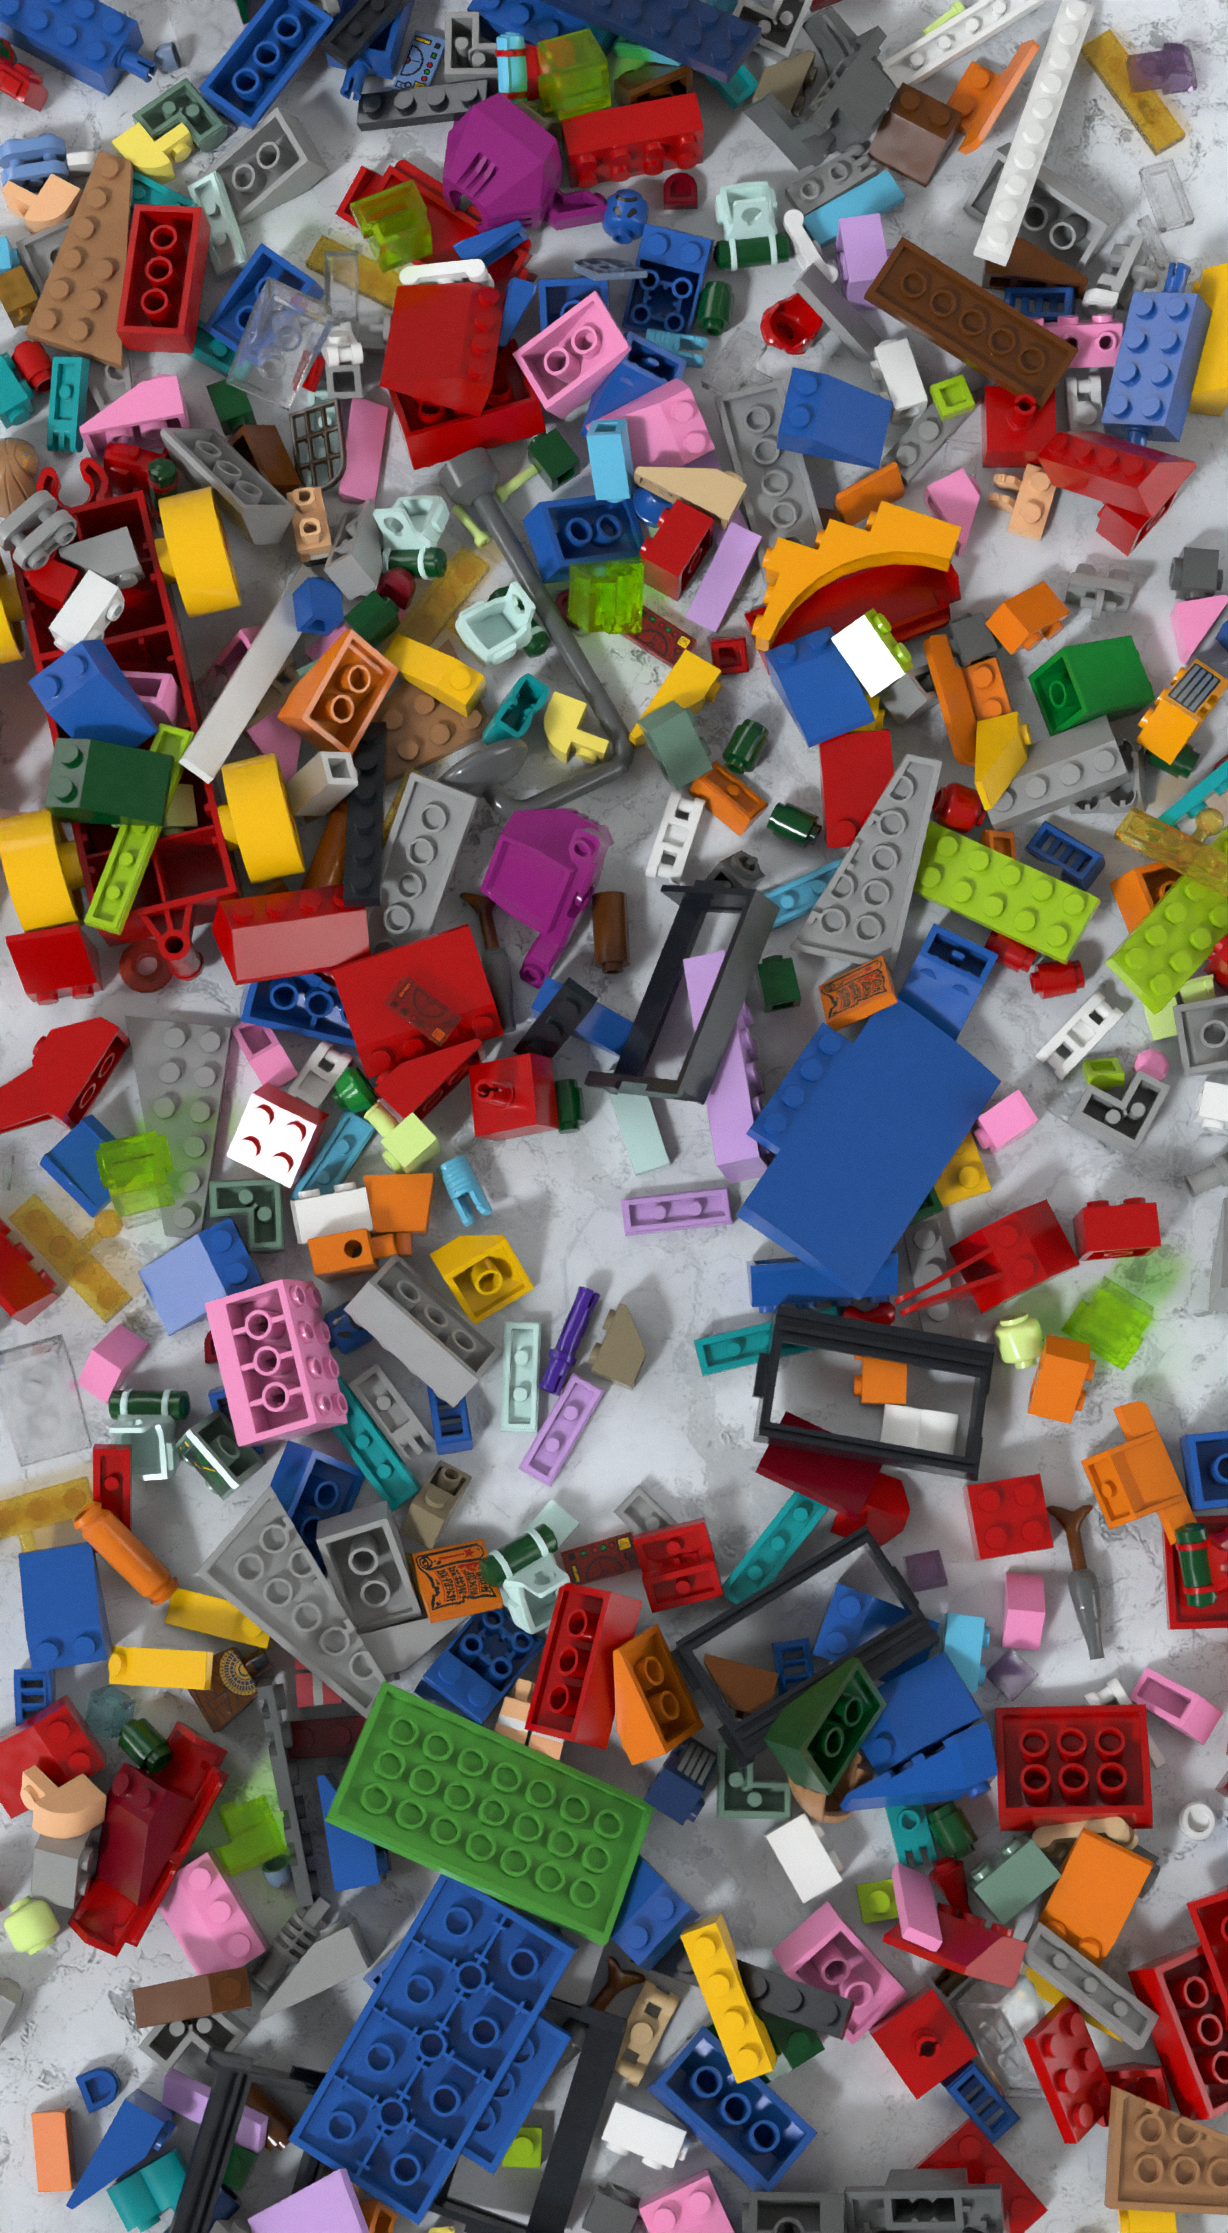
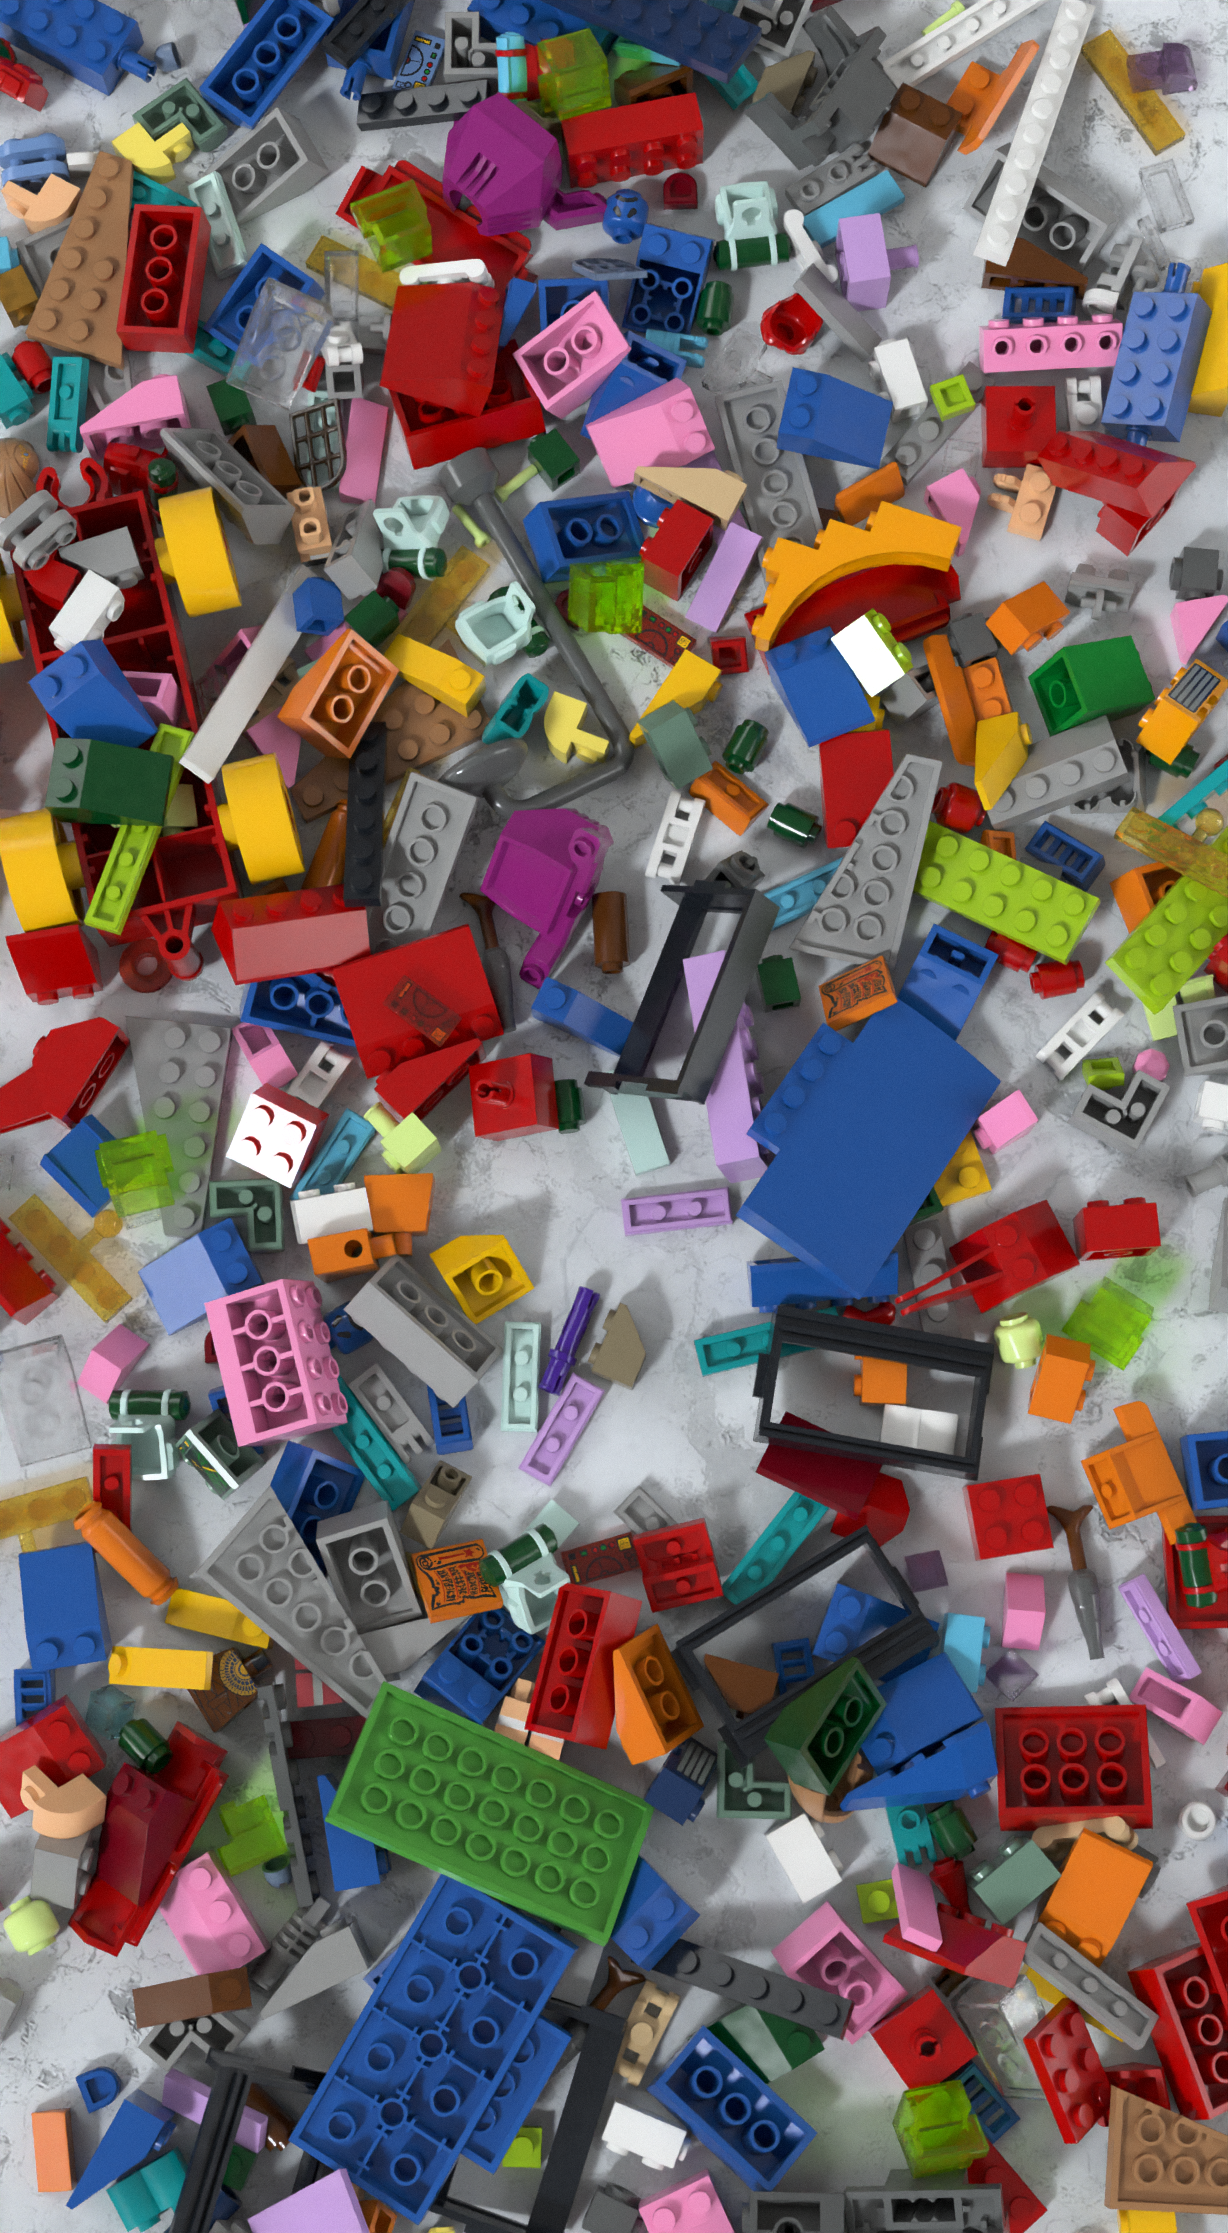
(322, 783): white brick -> none
(354, 1091): green cone -> none
(461, 1182): medium azure hinge -> none
(492, 244): blue slope -> none
(557, 1020): black plate -> none
(611, 459): medium azure brick -> none
(737, 2024): yellow arch -> none
(938, 2130): none -> clear neon green plate
(970, 323): reddish brown plate -> none
(1159, 1629): none -> lavender tile

